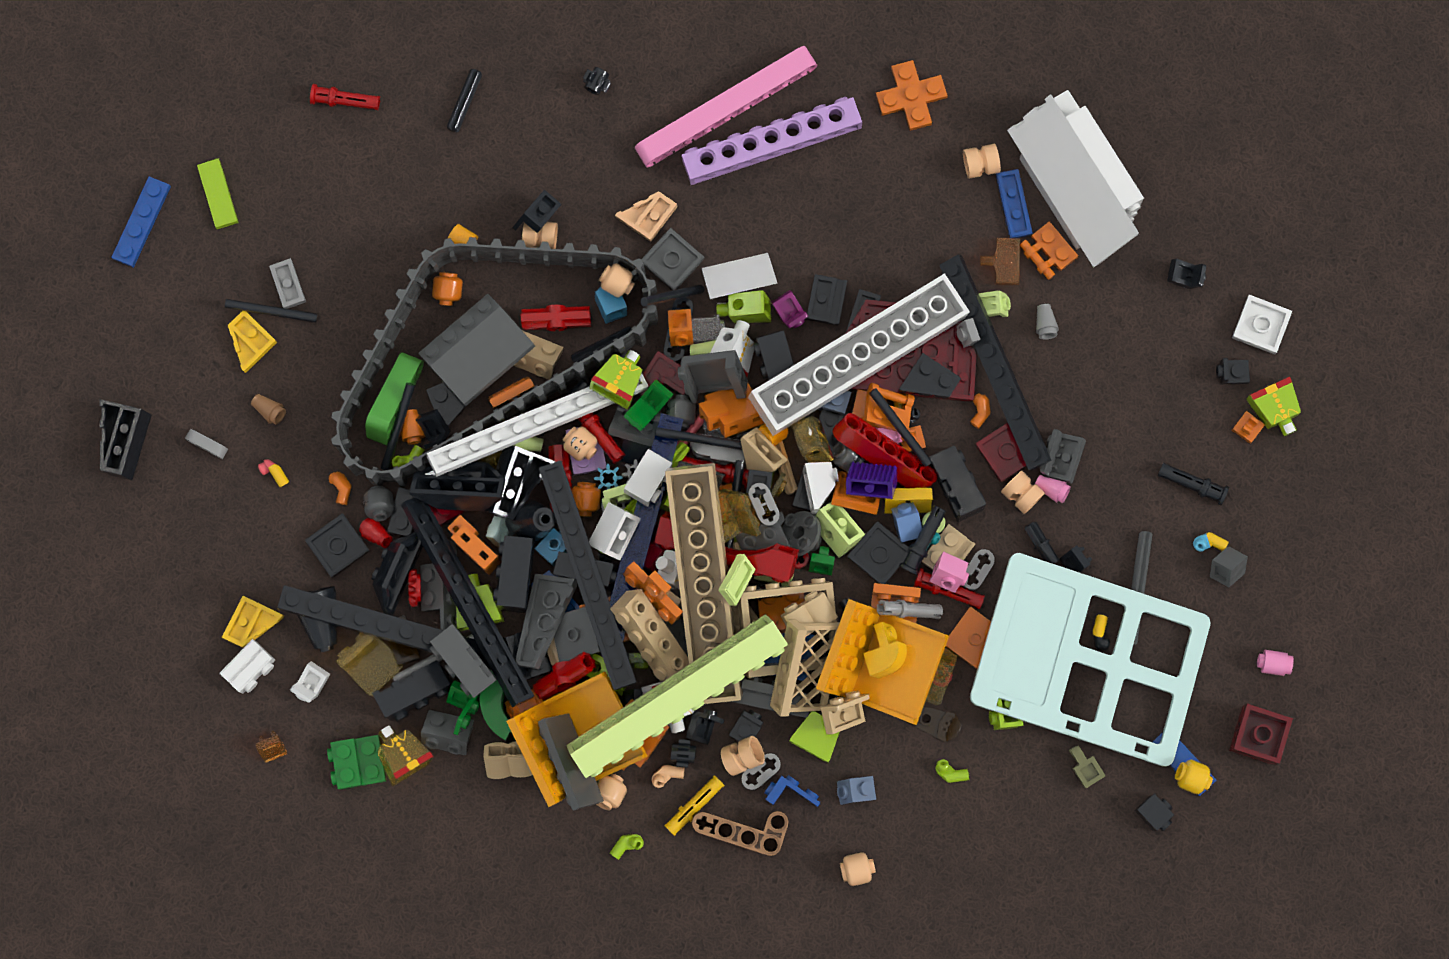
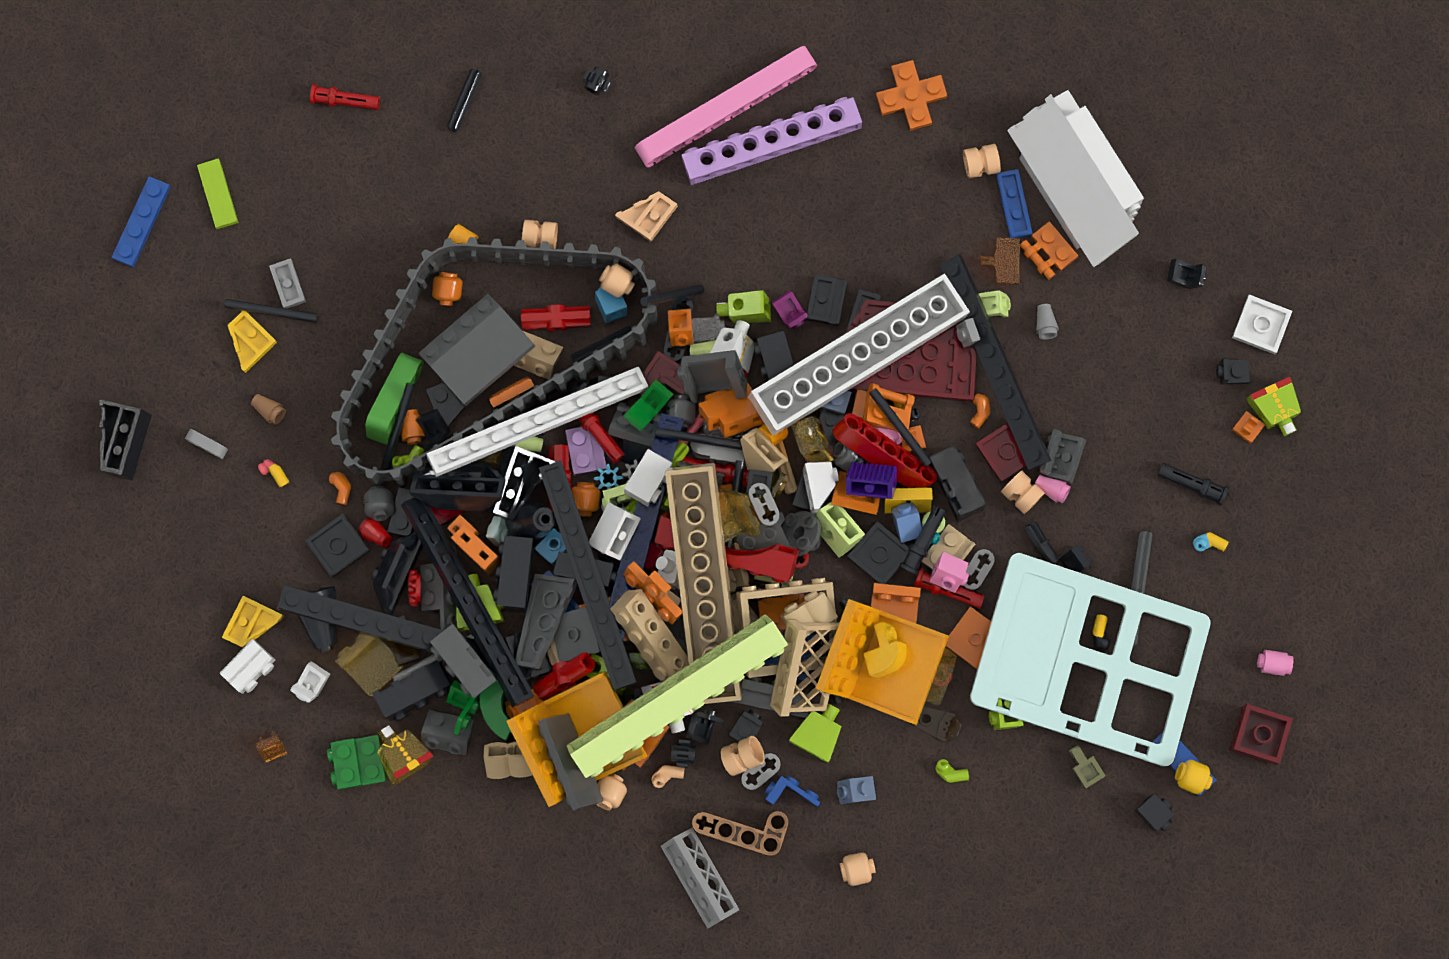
(539, 212): black panel -> none
(580, 443): light nougat head -> none
(618, 379): lime torso -> none
(627, 842): lime arm -> none
(672, 259): dark grey plate -> none
(673, 825): yellow pin -> none
(696, 879): none -> light grey fence
(736, 579): yellowish green tile -> none
(739, 275): white sticker -> none
(821, 562): green tile -> none
(844, 712): tan bracket -> none
(903, 609): light grey pin -> none
(930, 379): black wing -> none
(1228, 566): dark grey panel -> none

